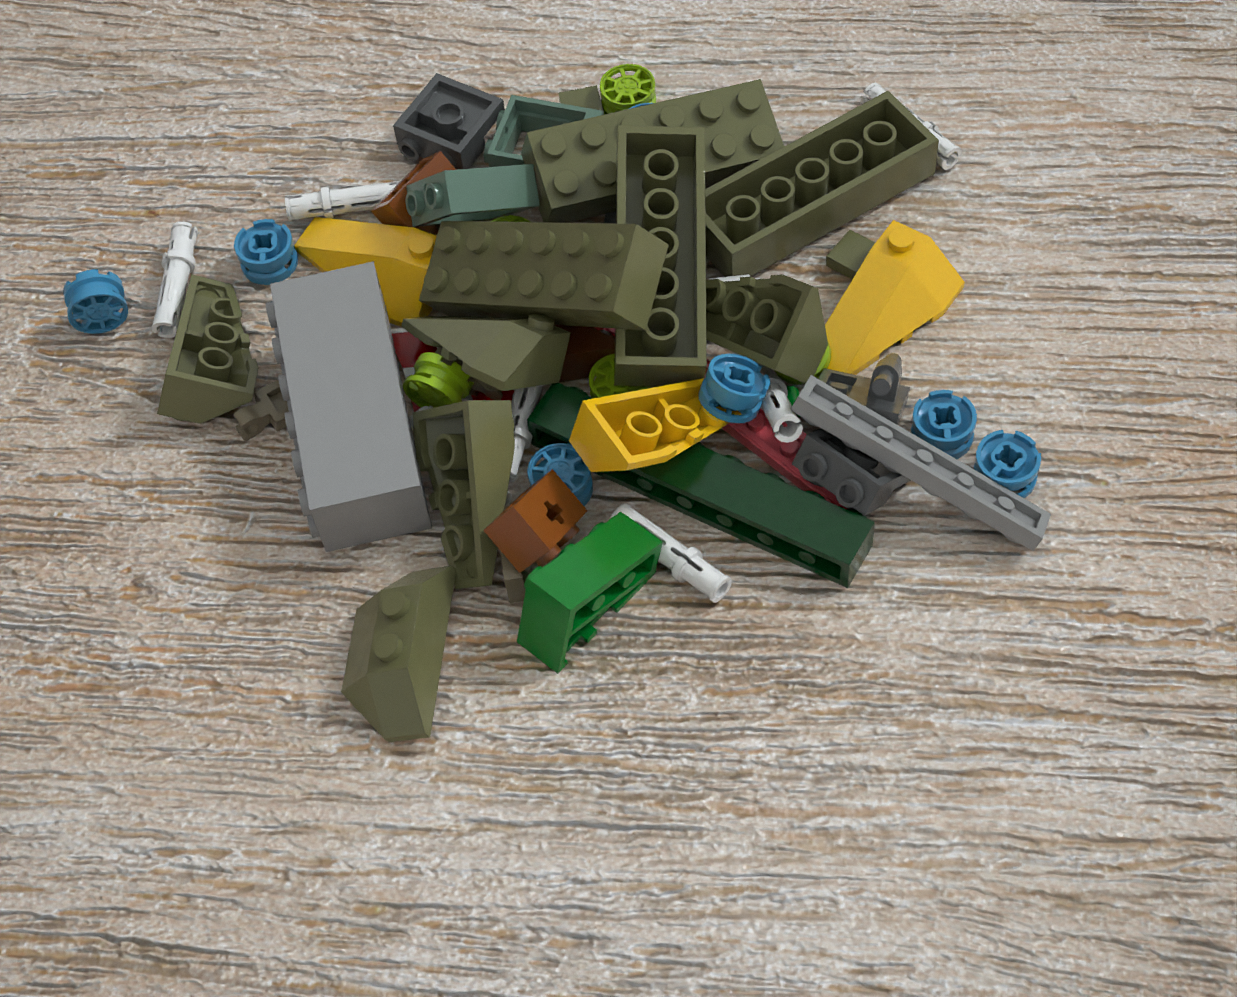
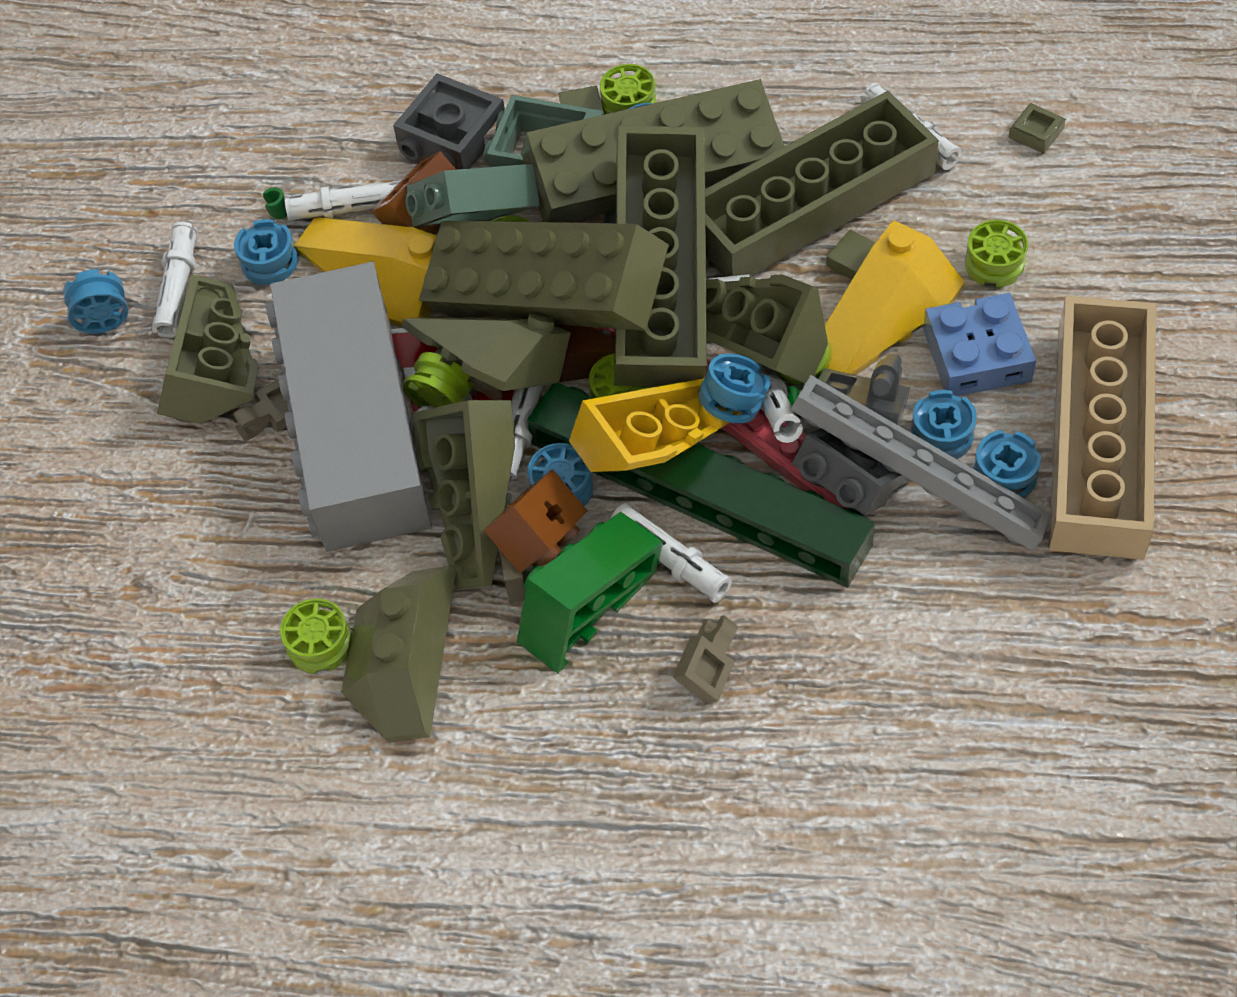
(275, 202): none -> green hand
(315, 636): none -> lime wheel
(704, 662): none -> dark tan plate
(979, 345): none -> medium blue piece
(995, 254): none -> lime wheel
(1037, 128): none -> olive tile
(1104, 428): none -> tan brick

